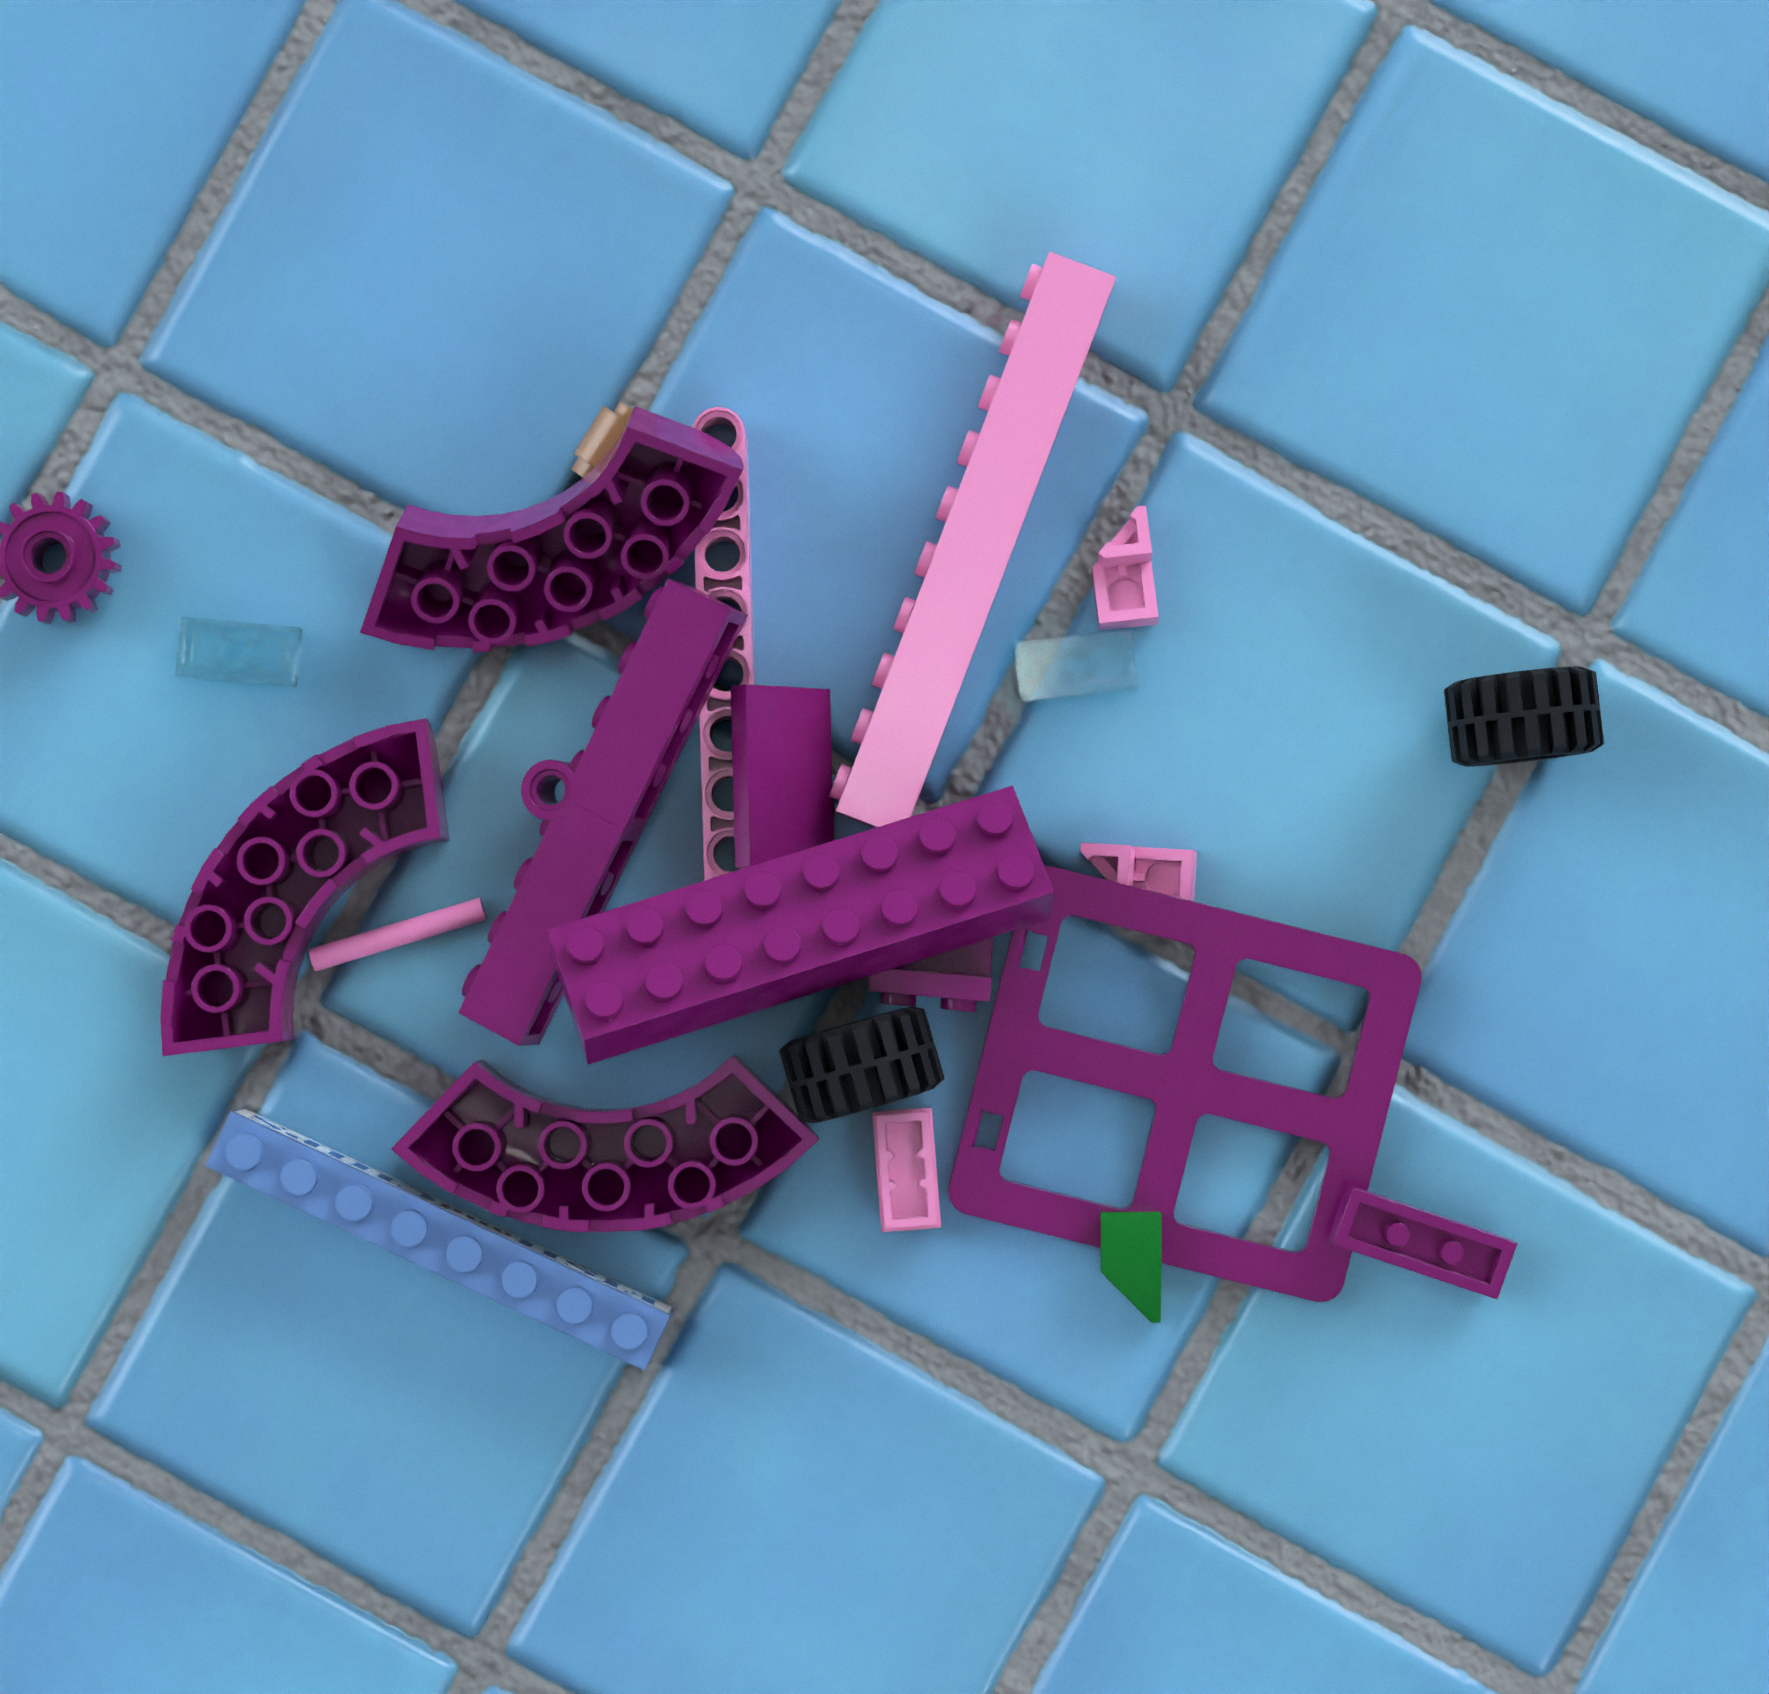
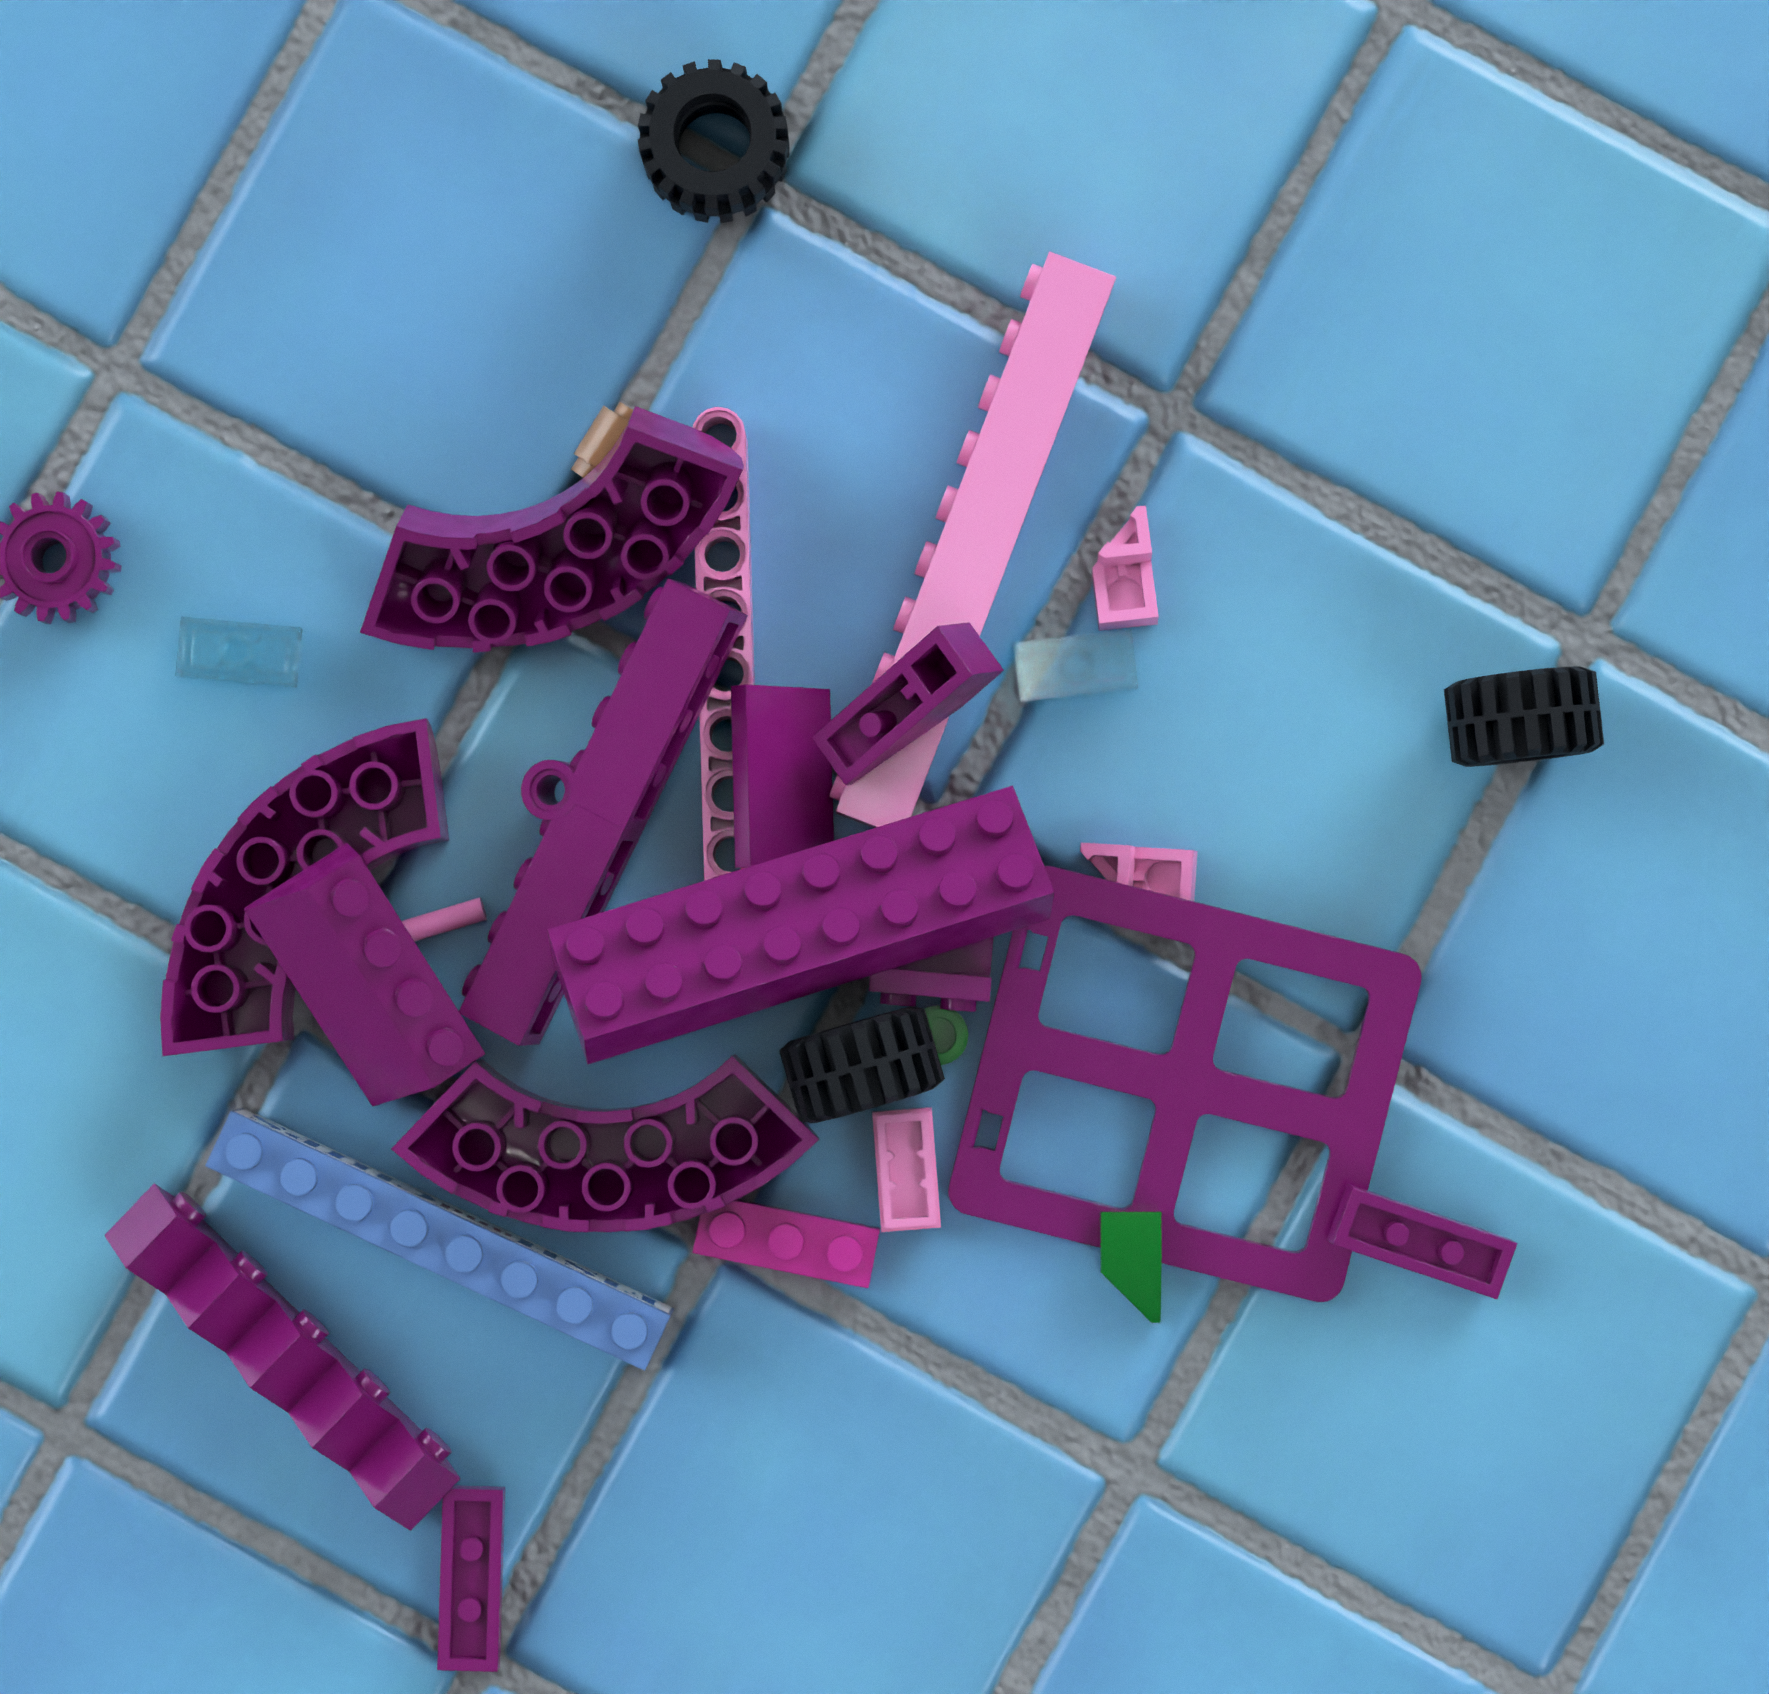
(284, 1354): none -> magenta brick
(364, 978): none -> magenta slope
(471, 1579): none -> magenta plate
(704, 93): none -> black tyre
(789, 1242): none -> dark pink plate
(908, 700): none -> magenta slope
(948, 1032): none -> green tile

